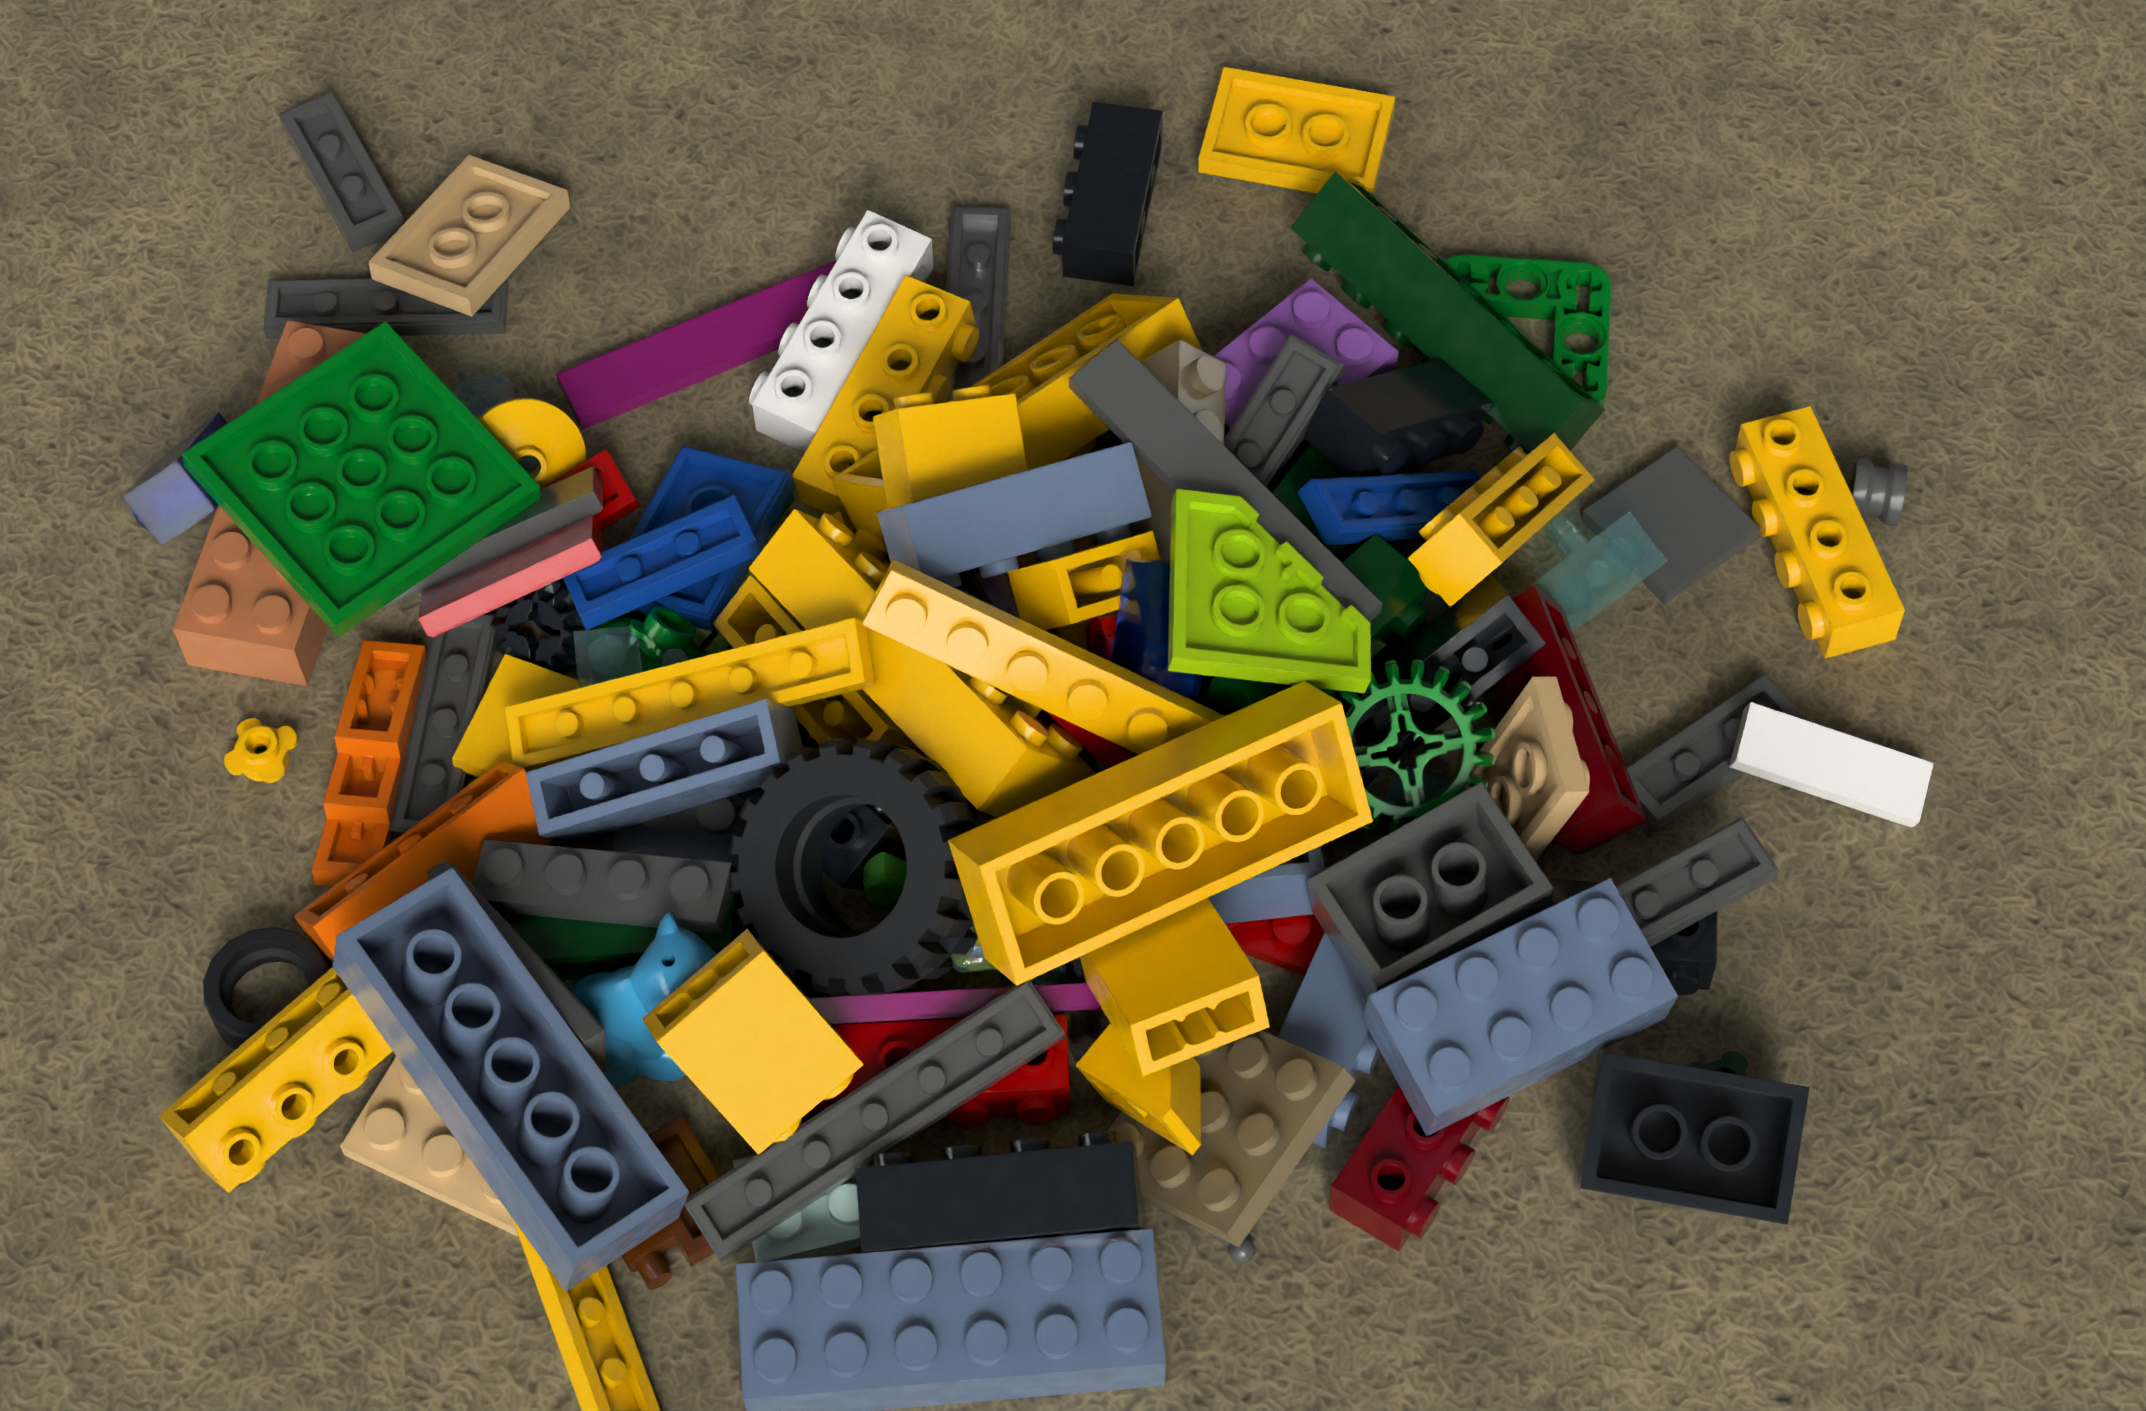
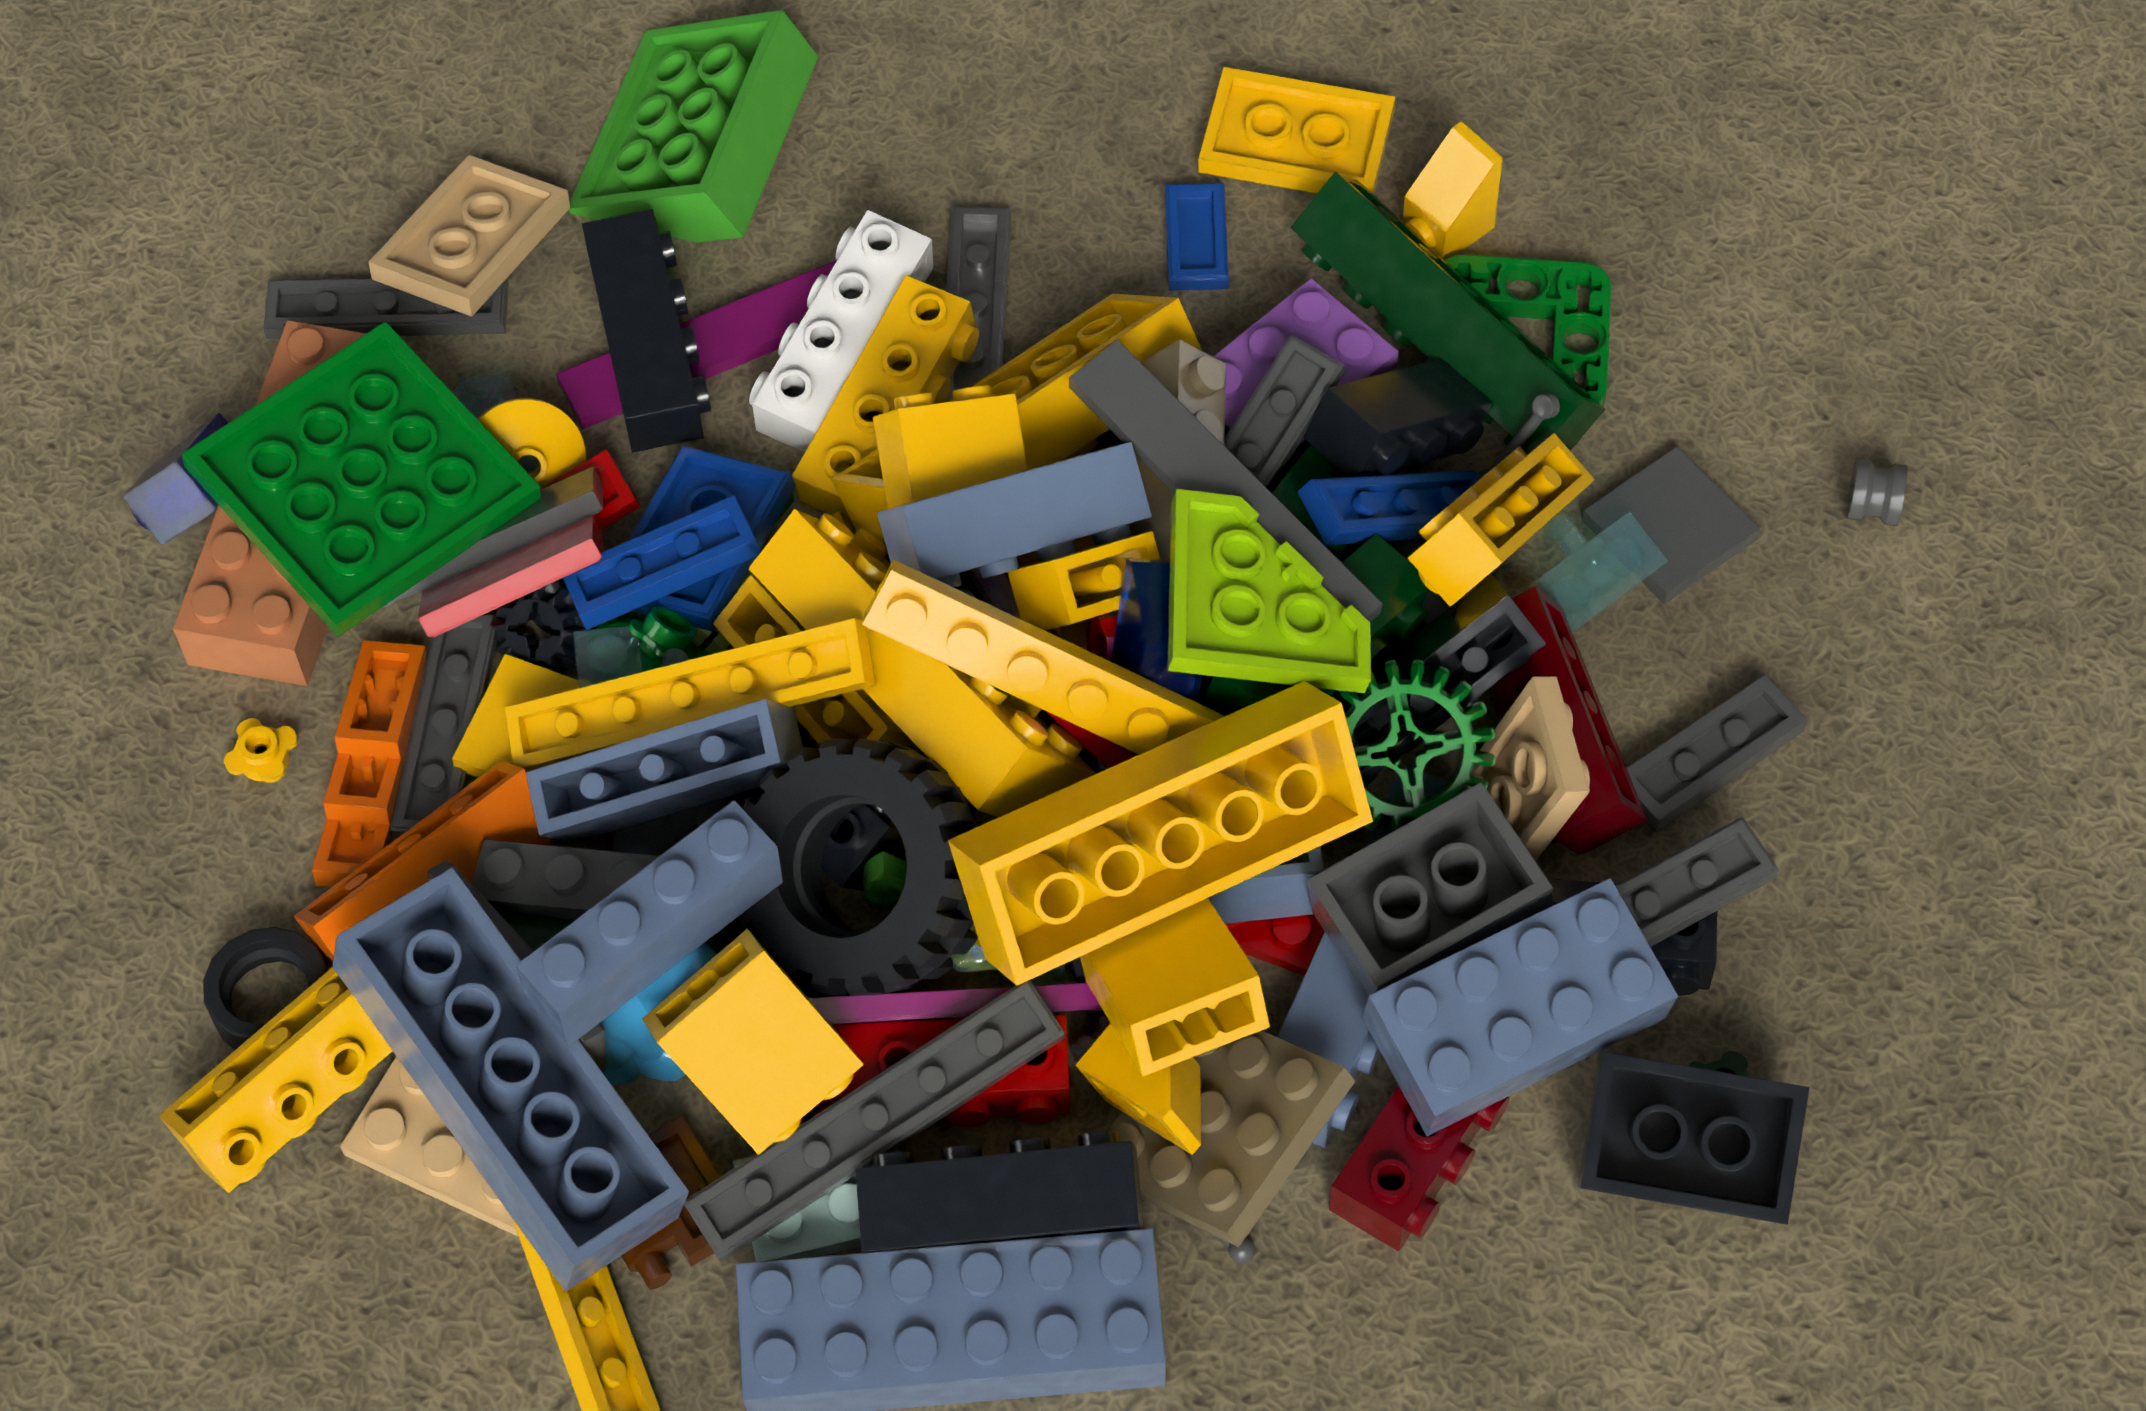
(342, 171): dark grey plate -> none
(644, 330): none -> black brick
(650, 923): none -> sand blue brick
(698, 125): none -> bright green slope
(1109, 193): black brick -> none
(1196, 236): none -> blue tile
(1455, 193): none -> yellow slope
(1543, 407): none -> dark grey hinge
(1816, 533): yellow brick -> none
(1831, 765): white tile -> none

